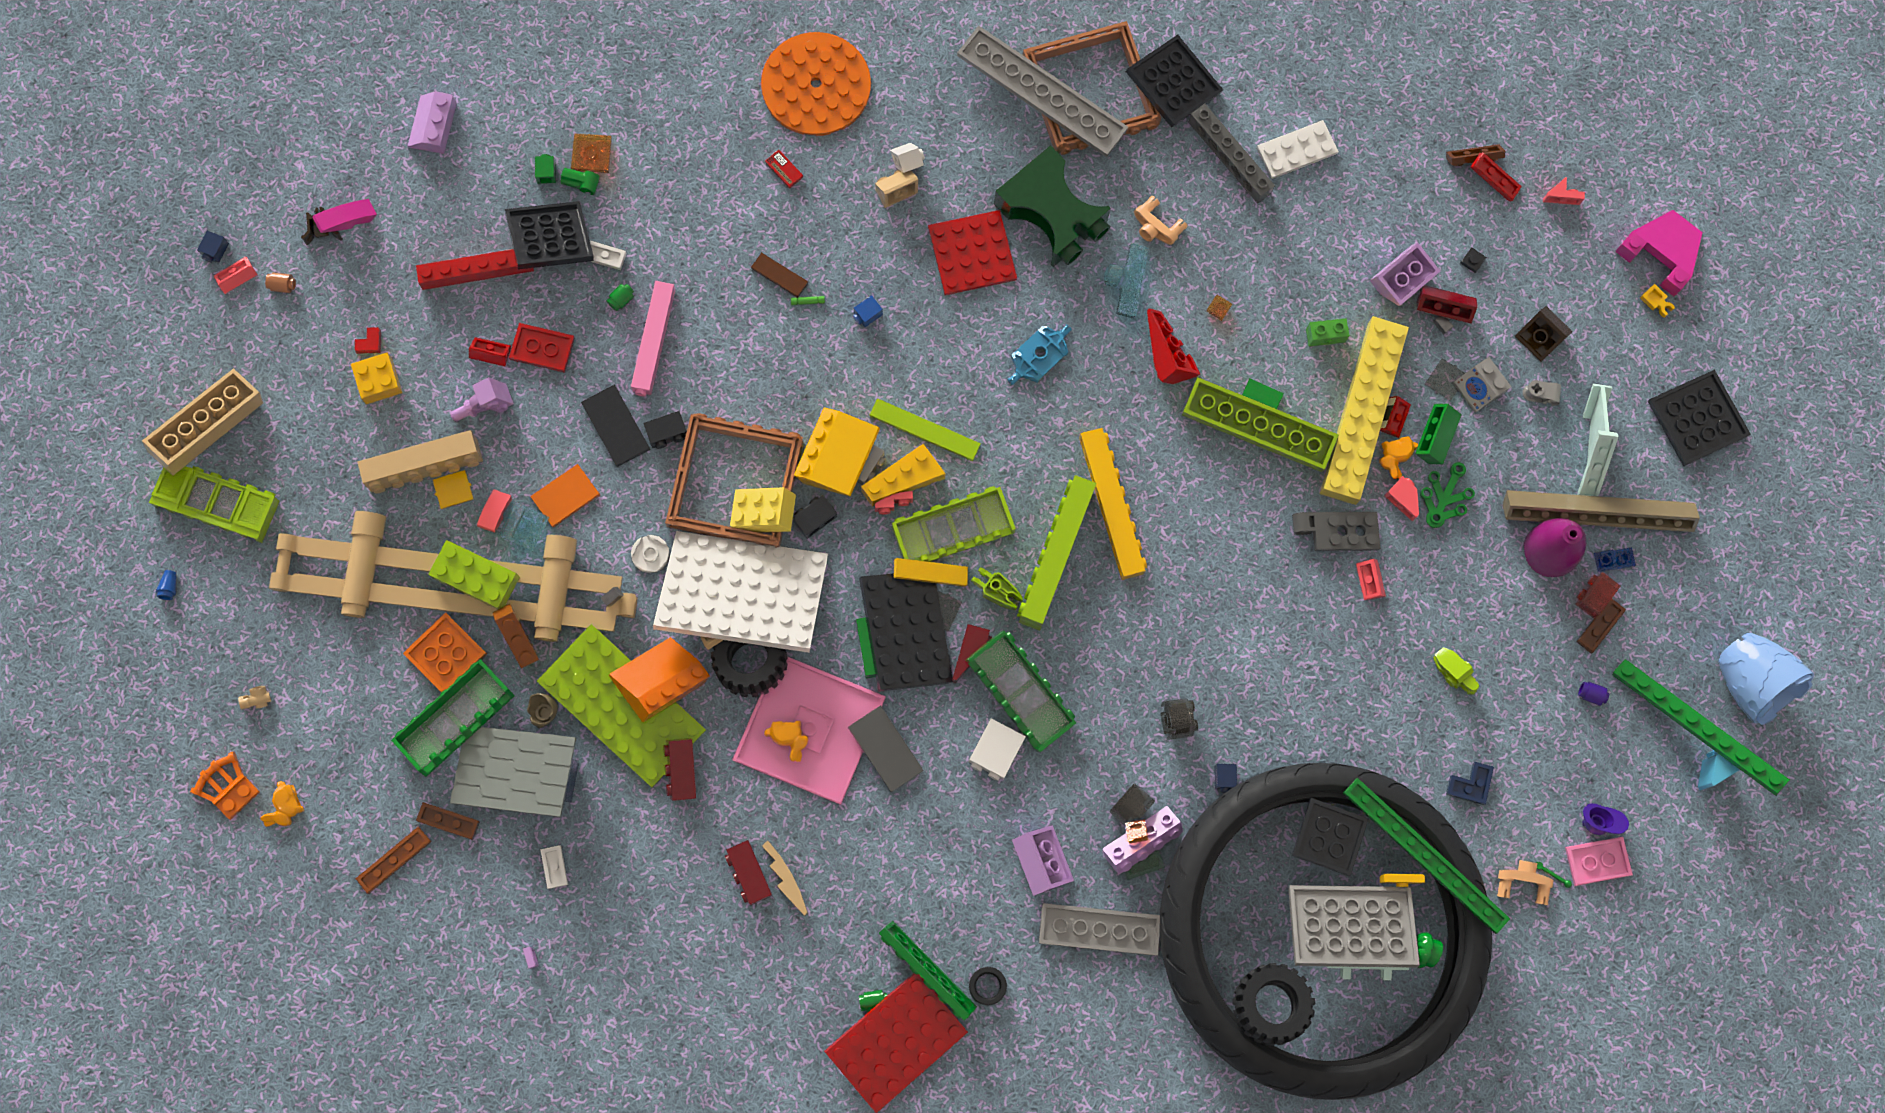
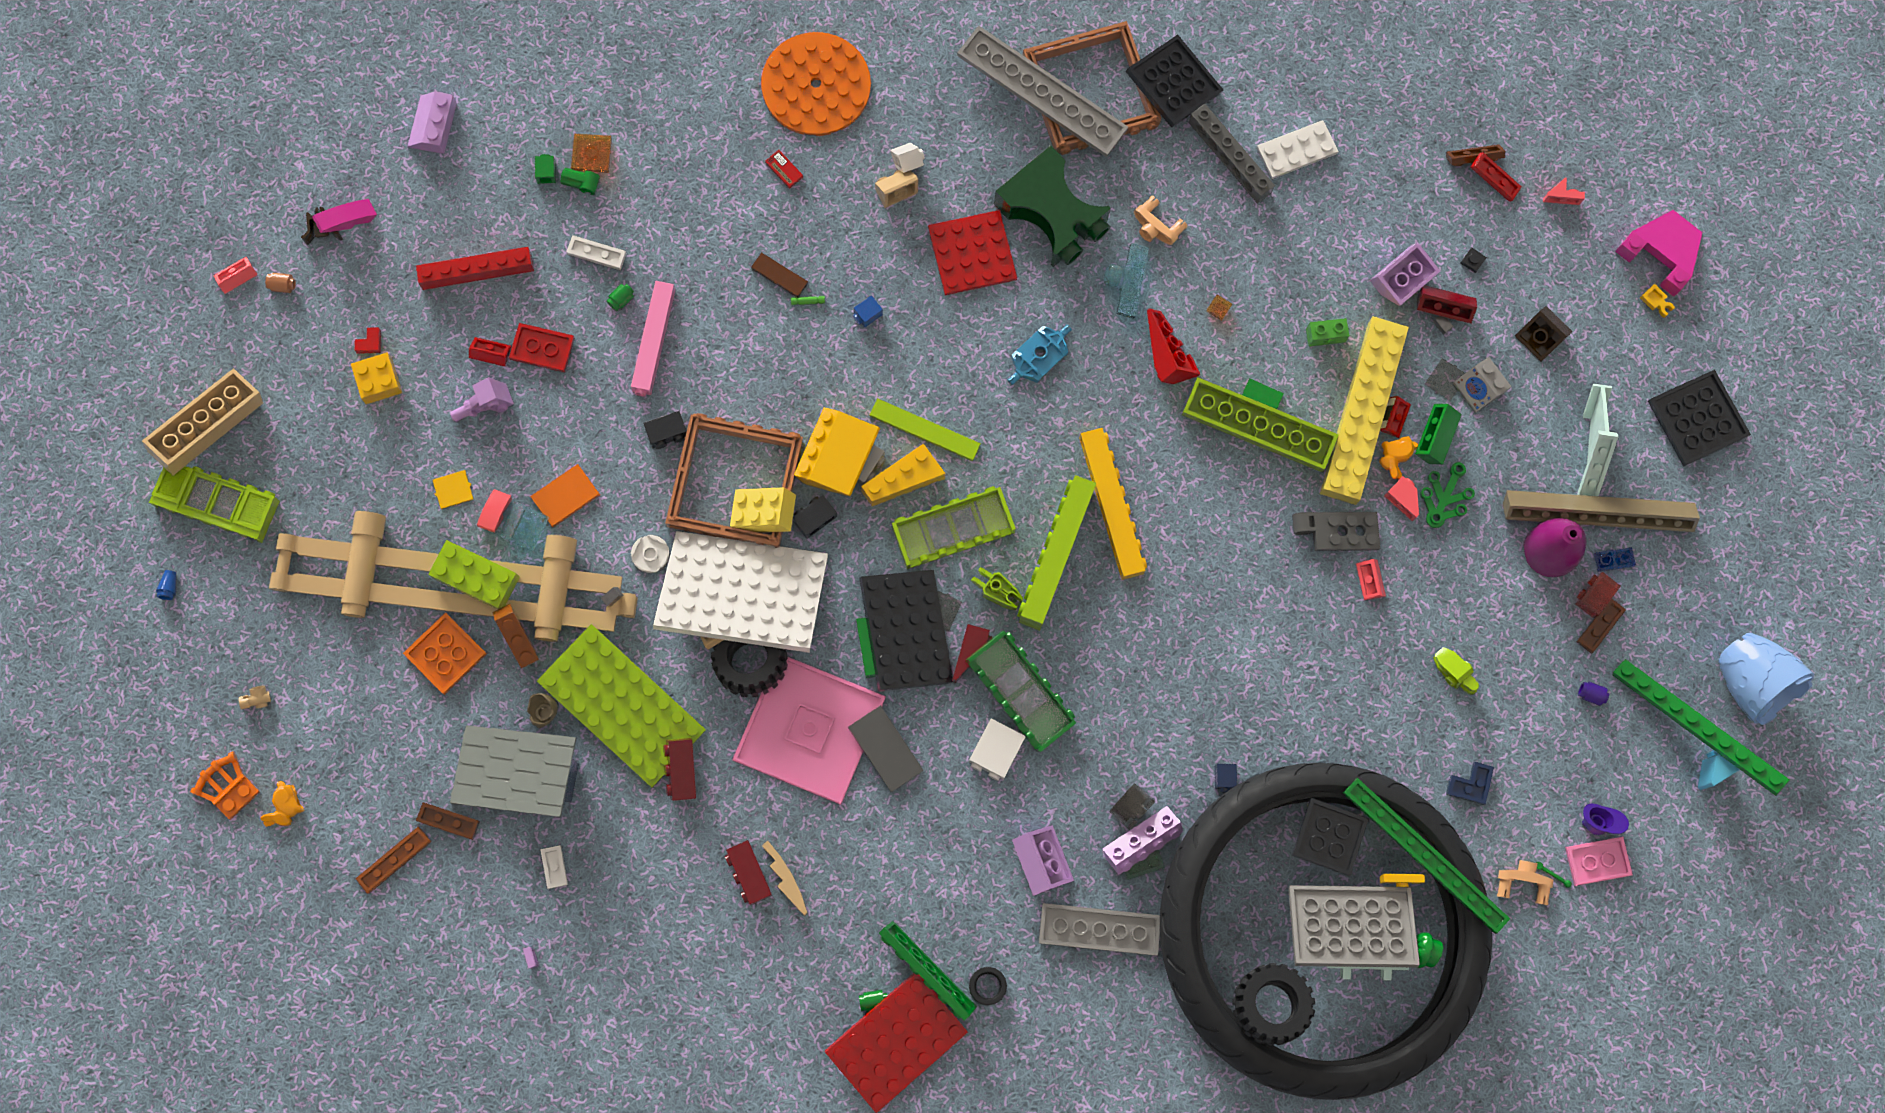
(212, 247): dark blue brick -> none
(420, 462): tan brick -> none
(452, 718): window -> none
(549, 235): black plate -> none
(615, 425): black tile -> none
(659, 678): orange slope -> none
(788, 735): light orange animal -> none
(886, 505): coral slope -> none
(930, 572): yellow tile -> none
(1136, 831): clear orange plate -> none
(1178, 718): clear smoke brick -> none
(1544, 394): light grey piece -> none

